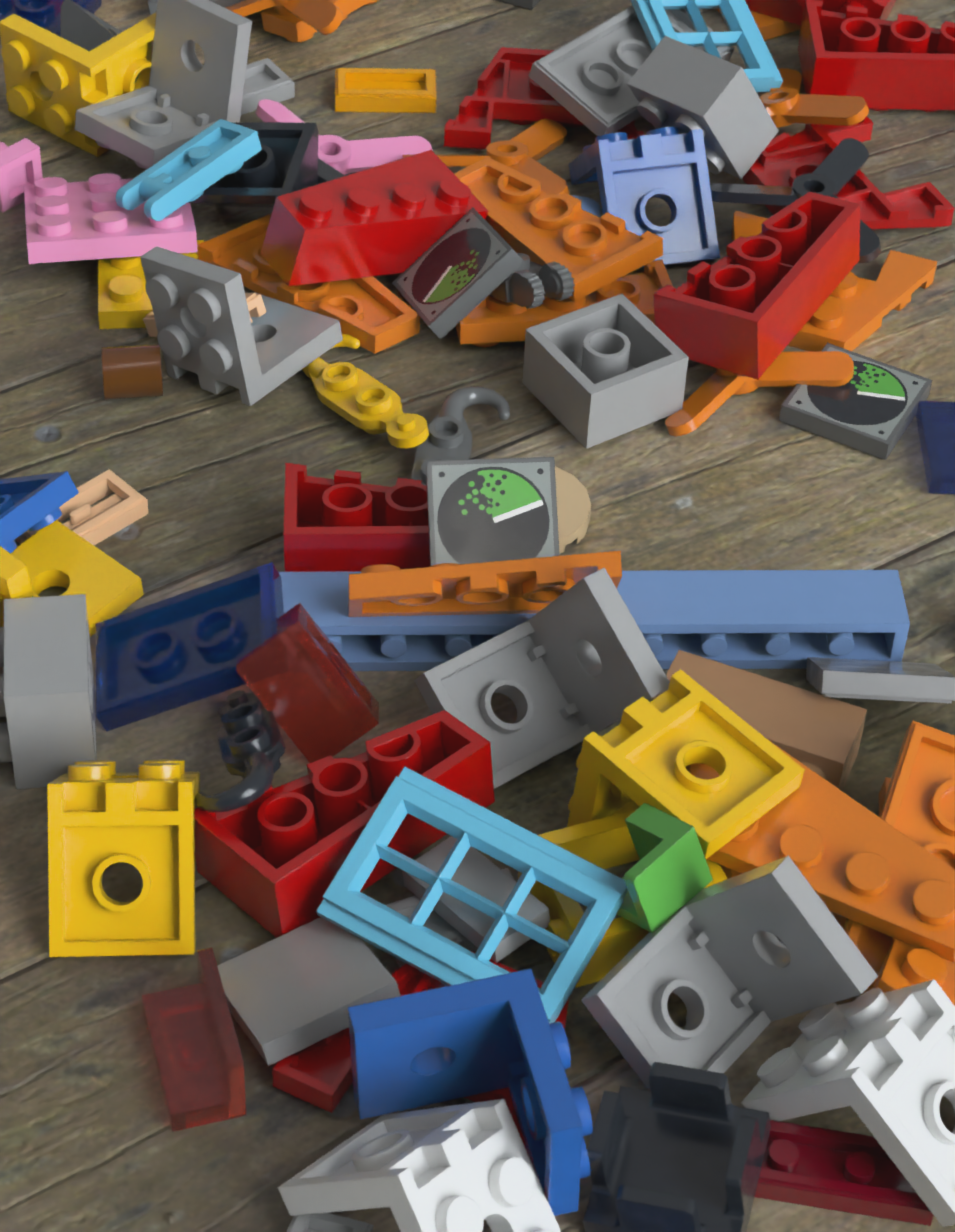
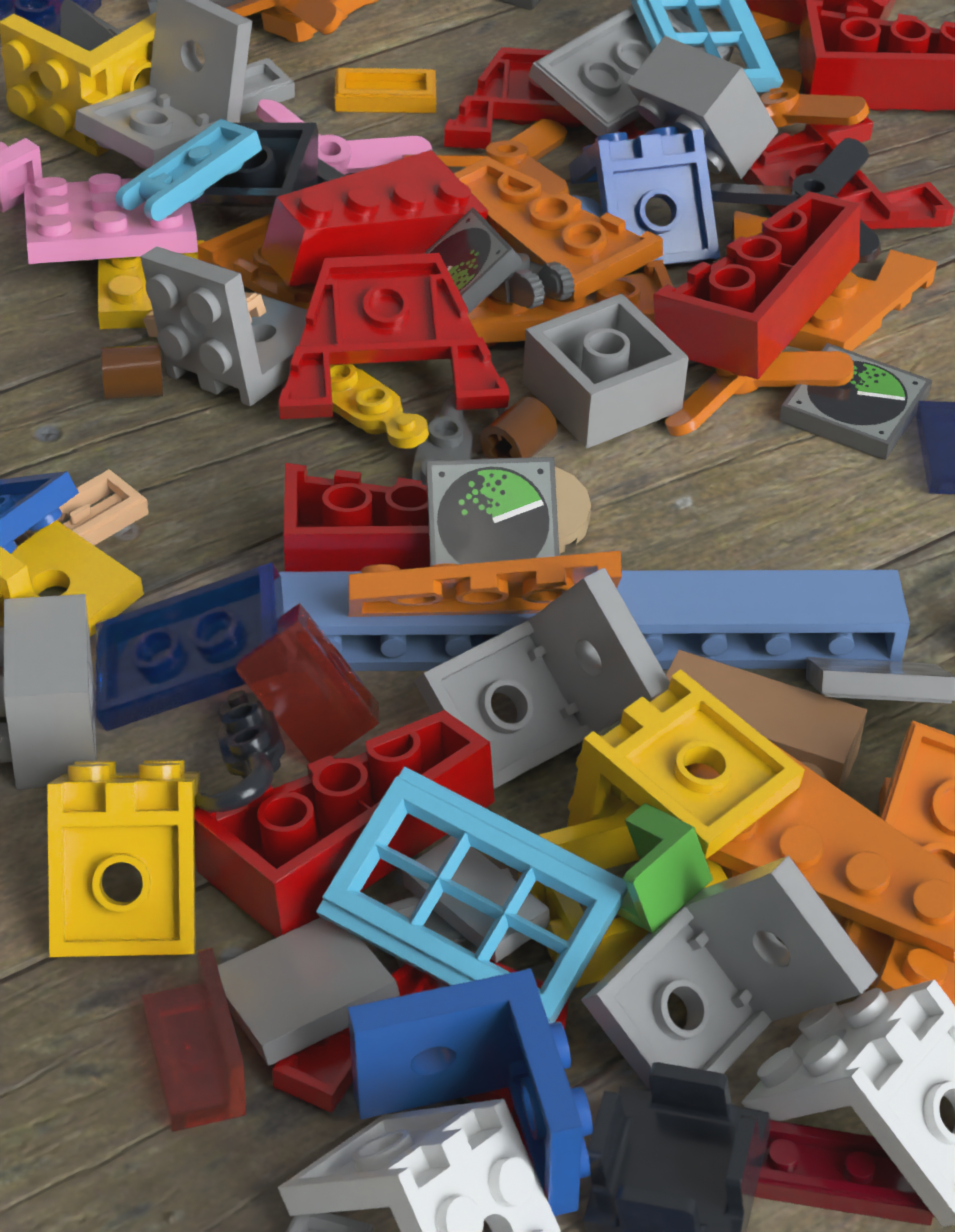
(387, 313): none -> red wing
(519, 430): none -> reddish brown gear

